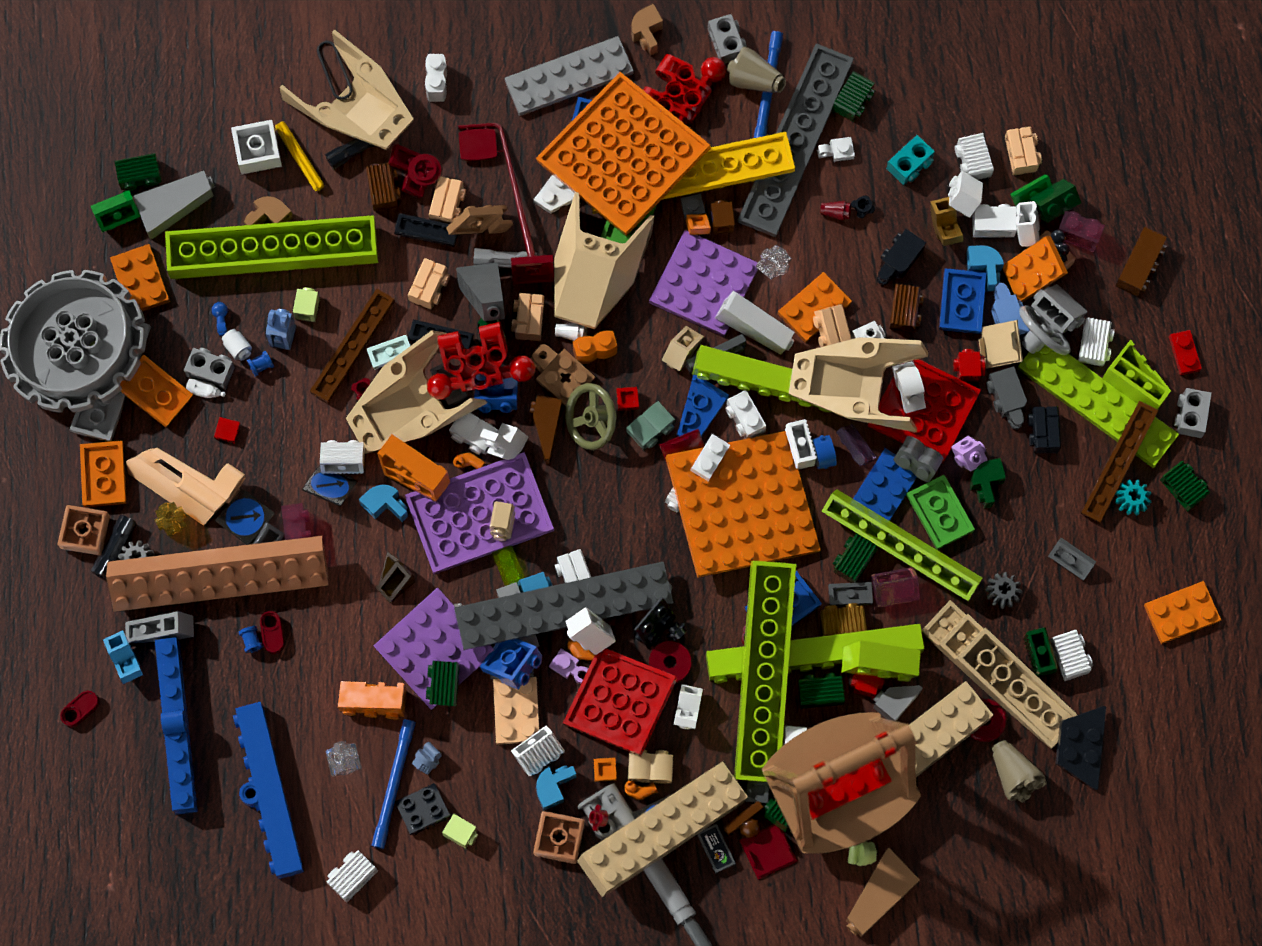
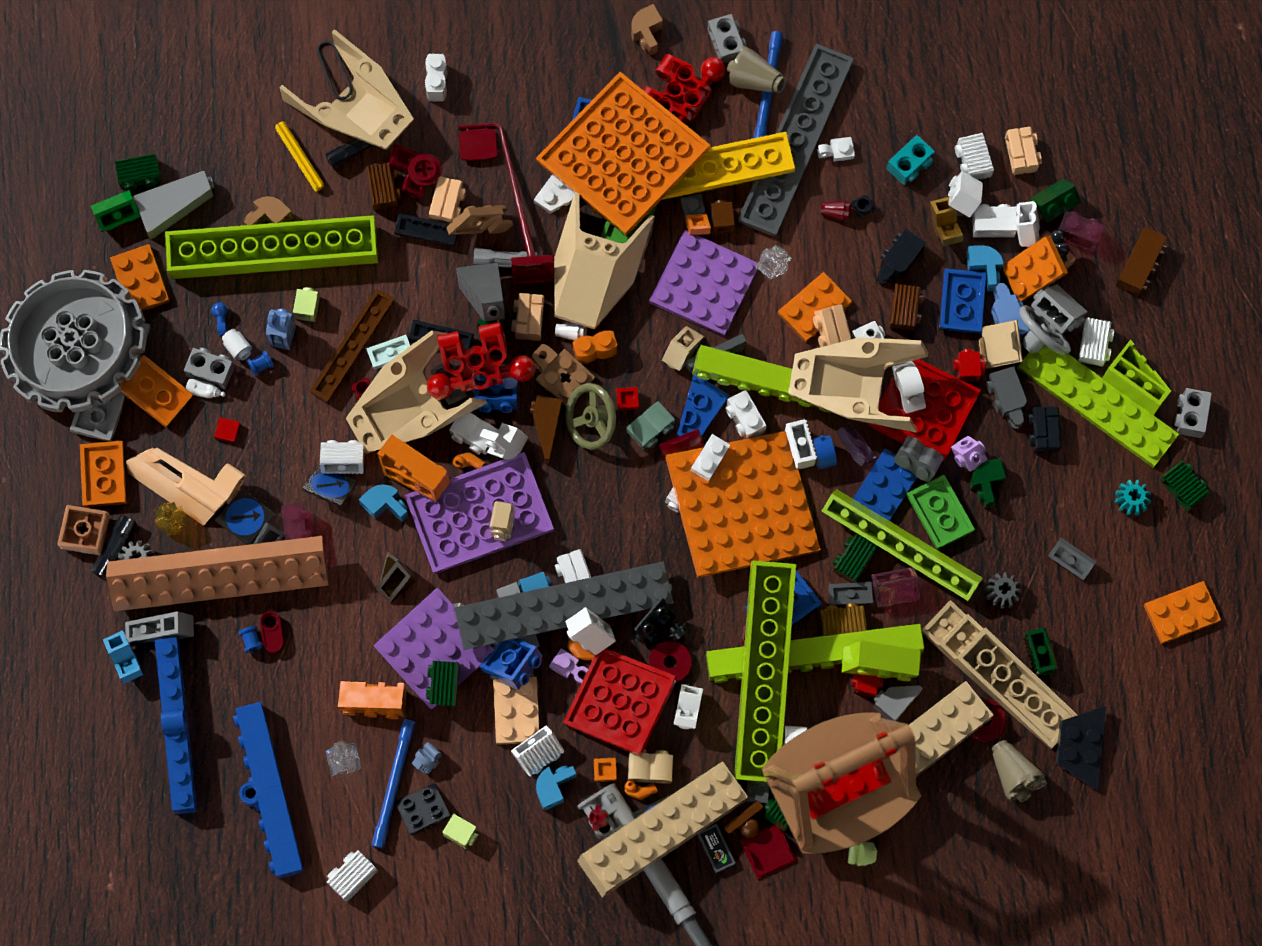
(83, 705): dark red piece -> none
(256, 147): white brick -> none
(428, 283): light nougat brick -> none
(508, 565): clear neon green plate -> none
(568, 76): light grey plate -> none
(571, 830): nougat brick -> none
(755, 323): white slope -> none
(821, 691): dark green brick -> none
(853, 96): dark green brick -> none
(884, 889): medium nougat slope -> none
(1030, 190): green plate -> none
(1071, 655): white brick -> none
(1119, 462): reddish brown plate -> none
(1185, 352): red plate -> none

